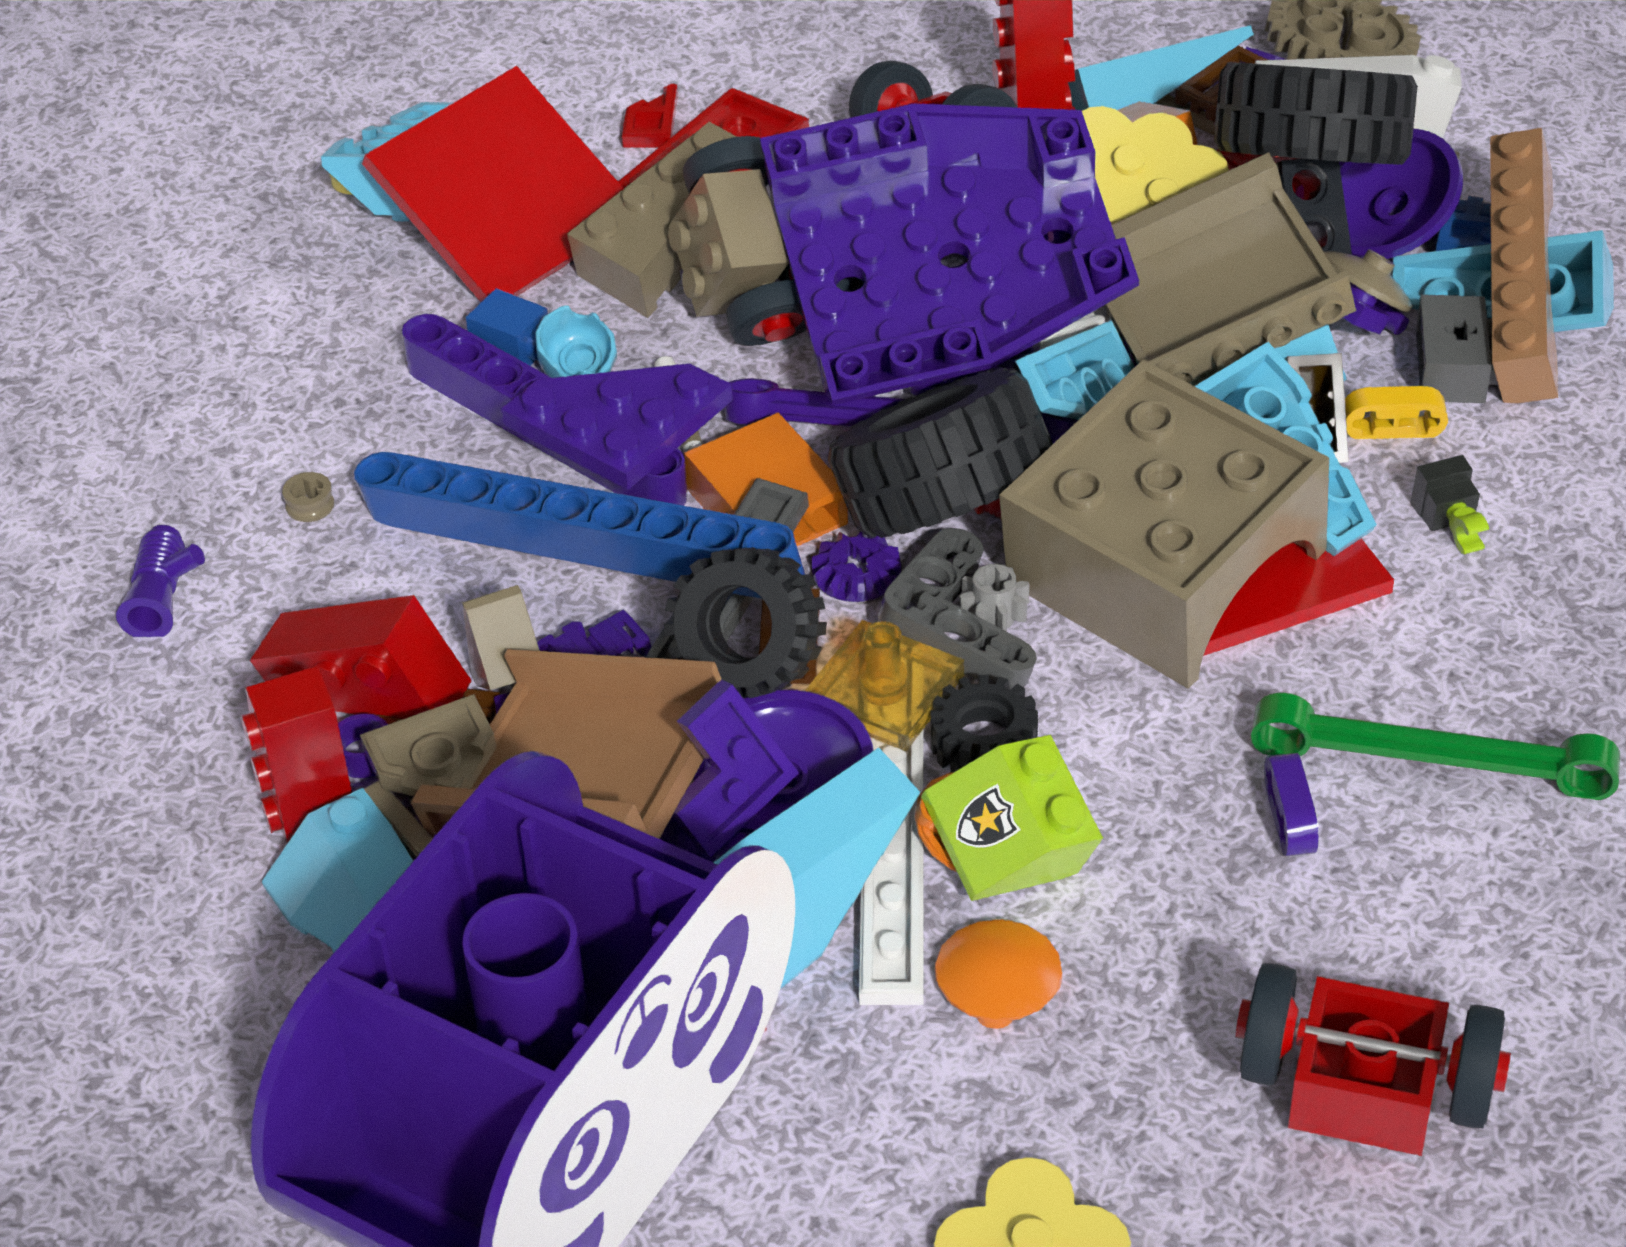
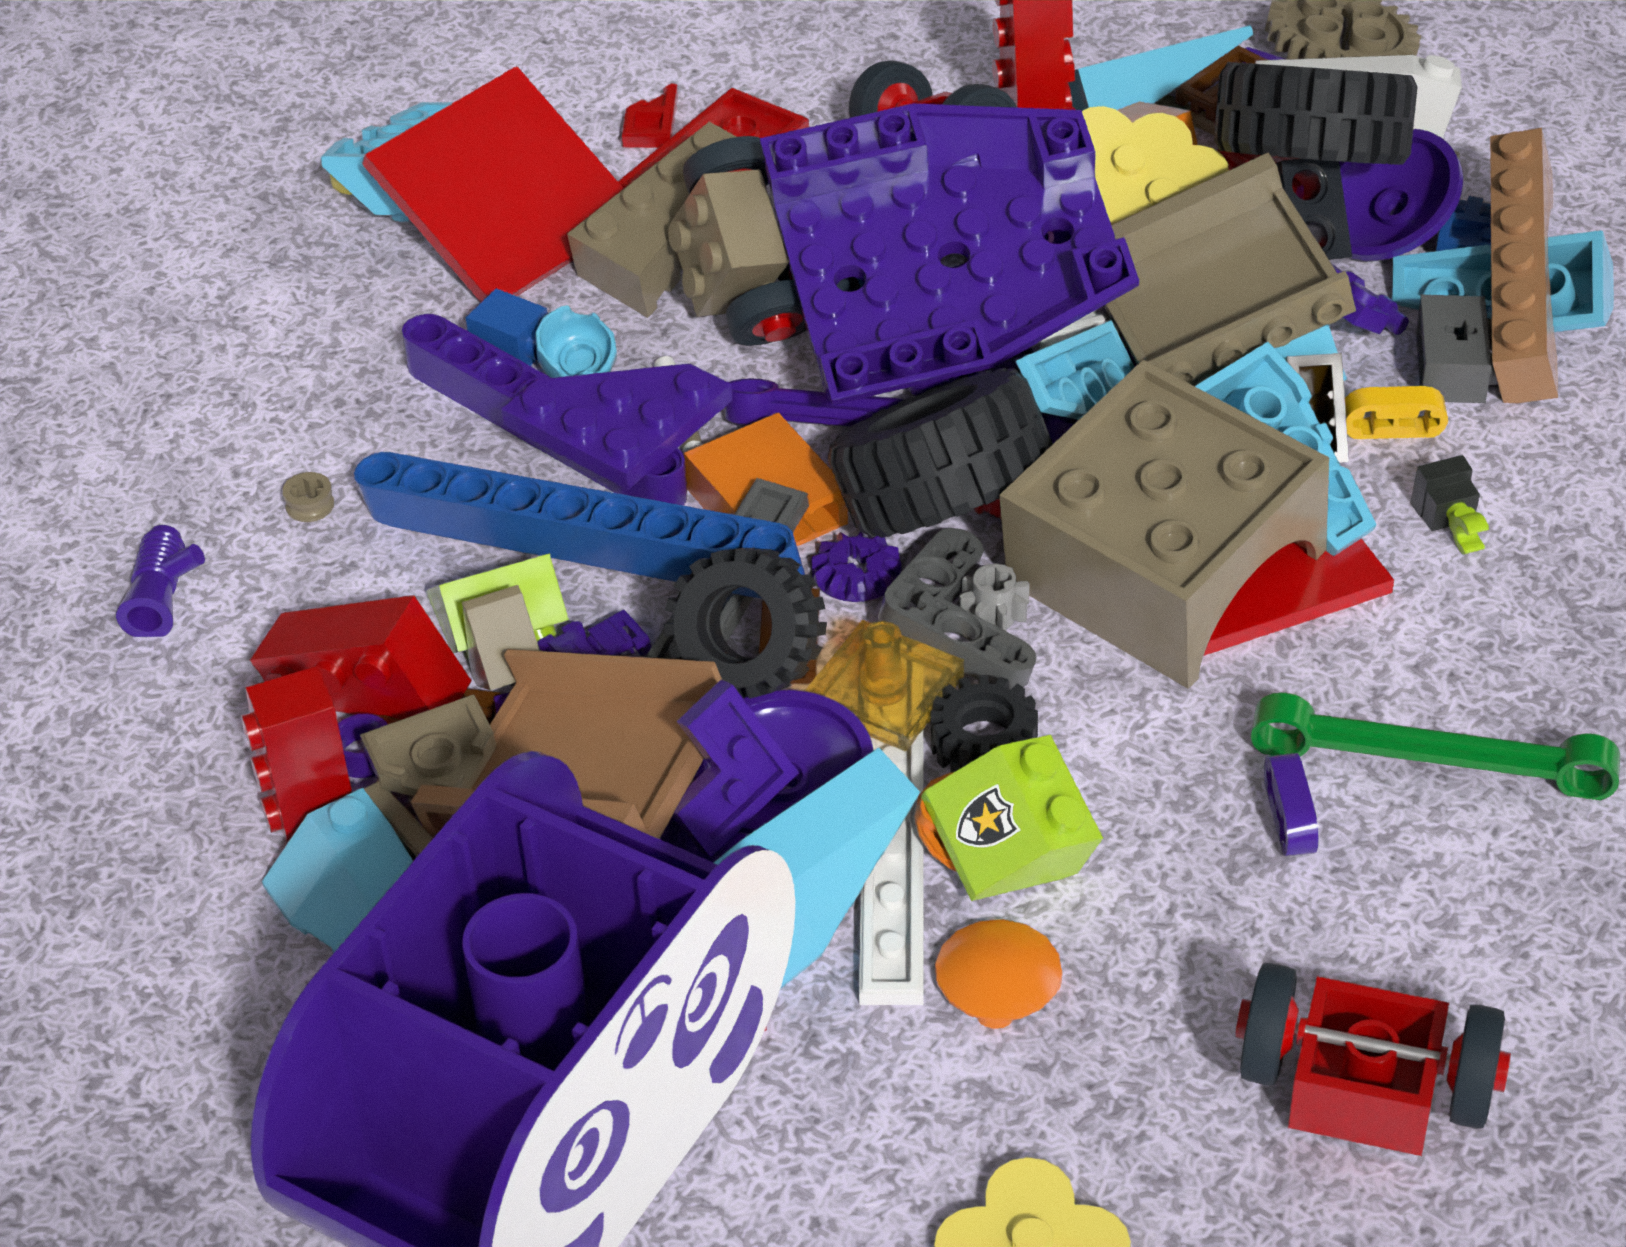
(533, 576): none -> lime slope
(1372, 276): dark tan dish -> none

